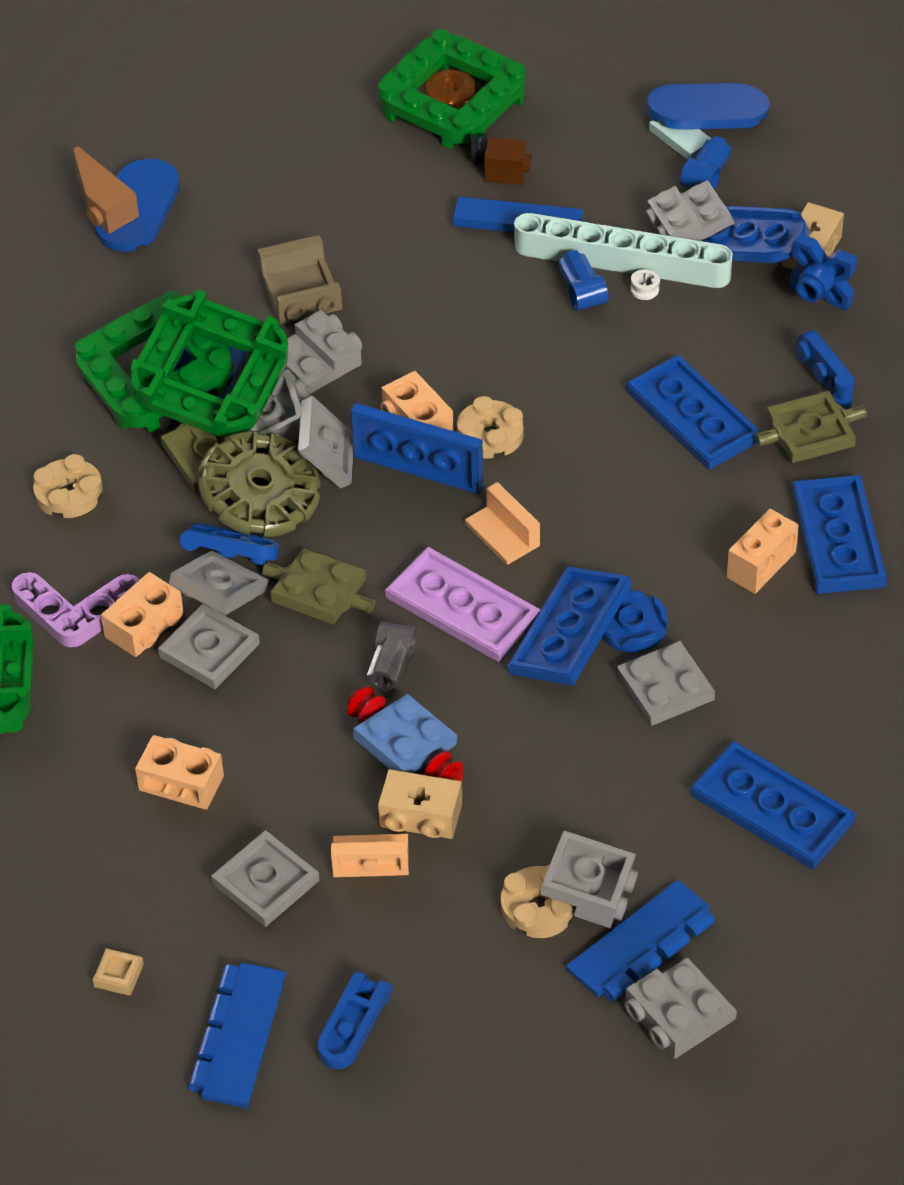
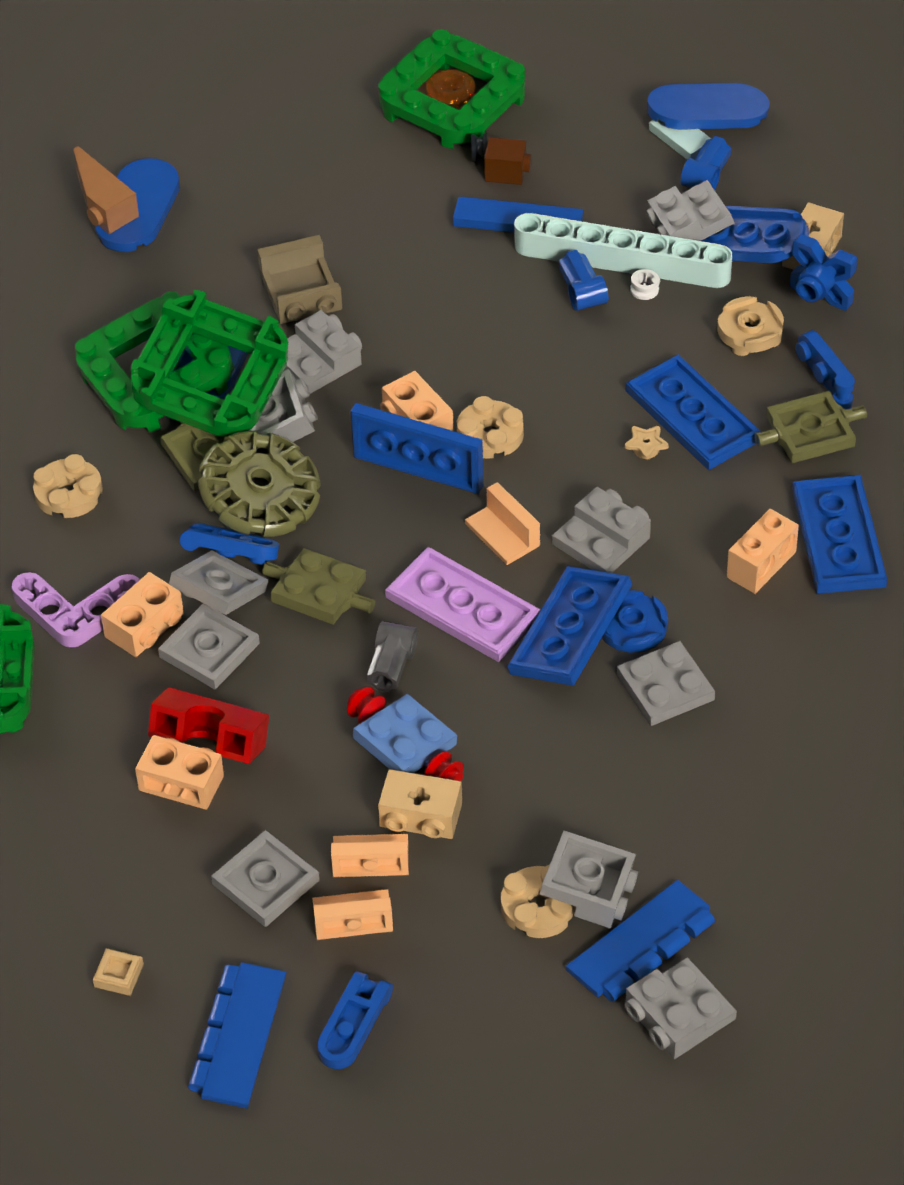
(184, 715): none -> red arch
(326, 442): light grey plate -> none
(352, 914): none -> light nougat panel
(603, 531): none -> light grey plate
(643, 449): none -> tan plate
(748, 339): none -> tan plate
(773, 804): blue tile -> none

